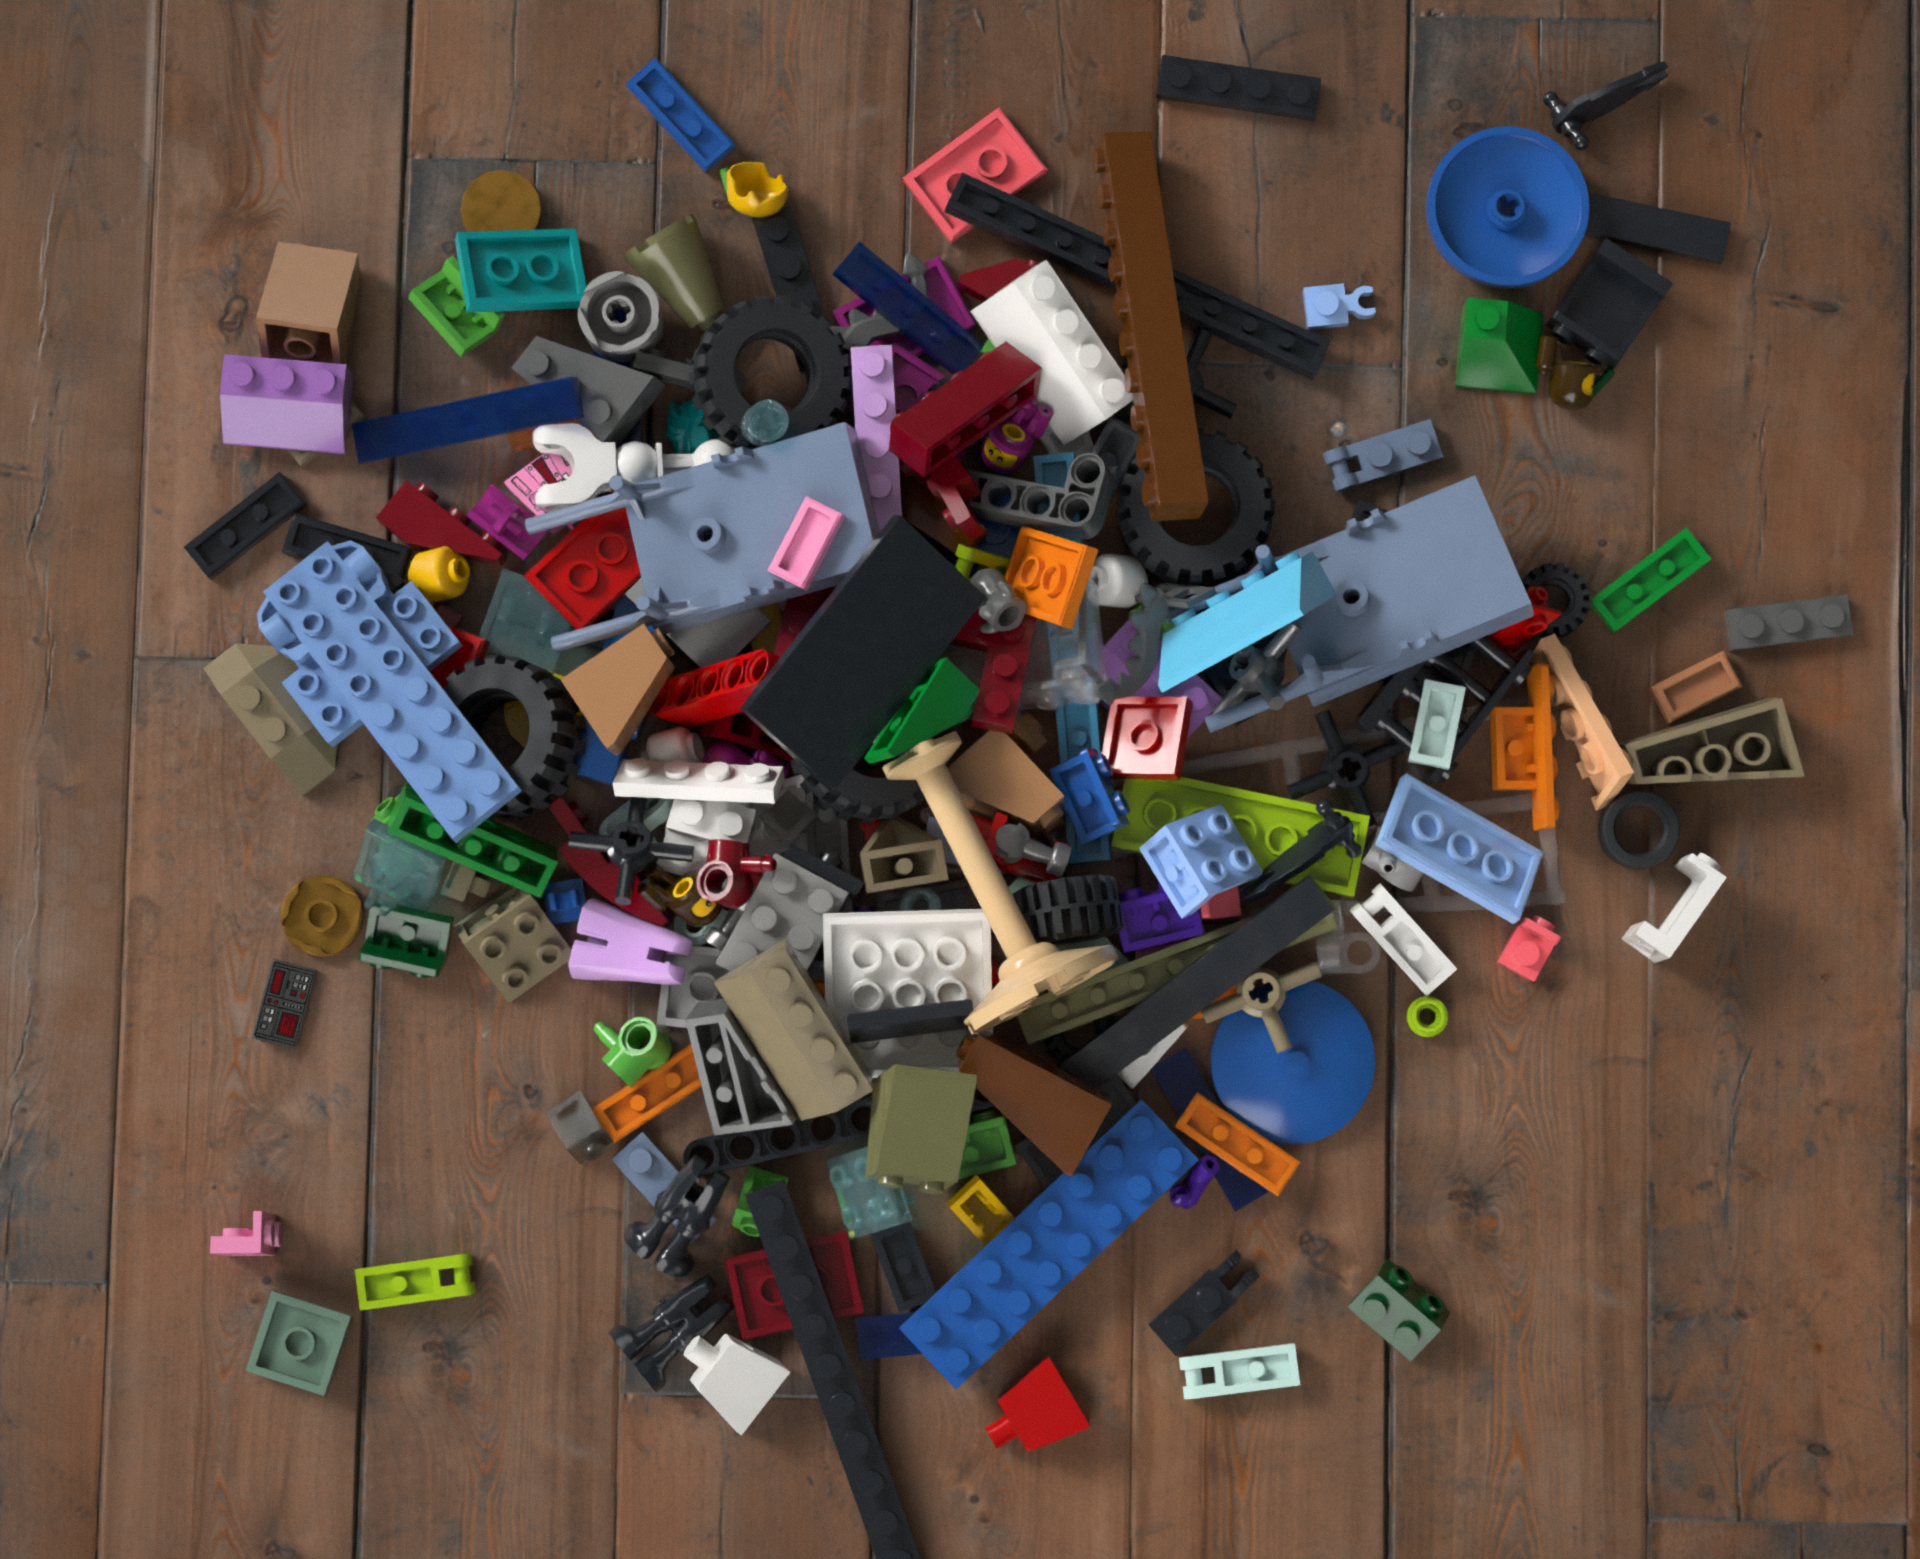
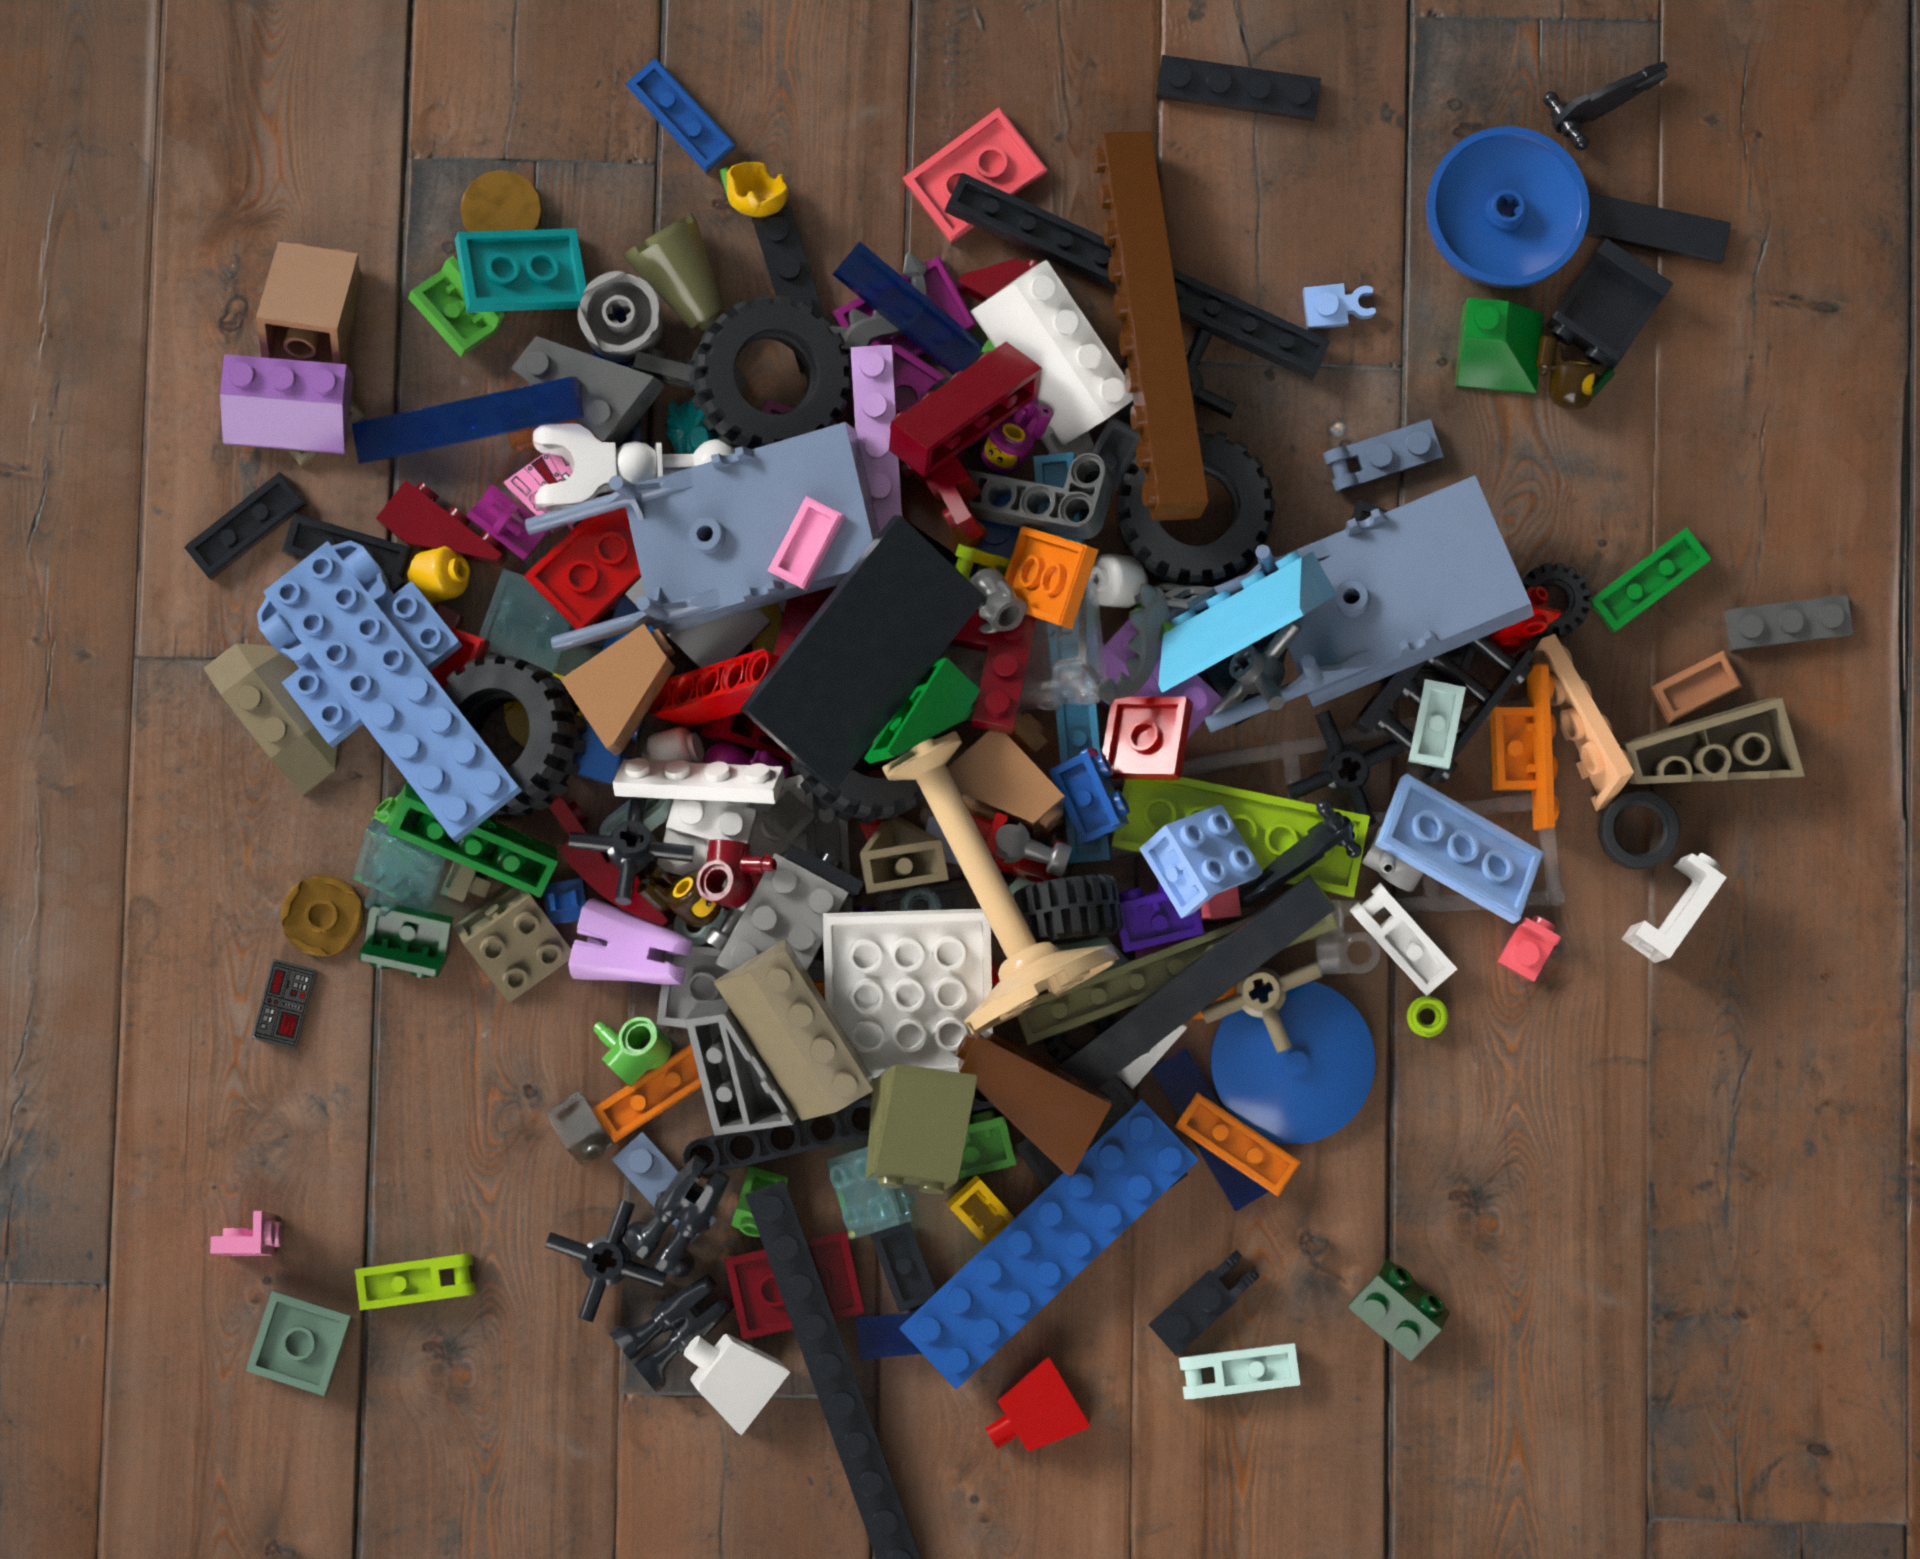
(600, 1245): none -> black bar
(769, 416): clear light blue wheel -> none
(909, 1021): black tile -> none
(1195, 1183): dark purple arm -> none

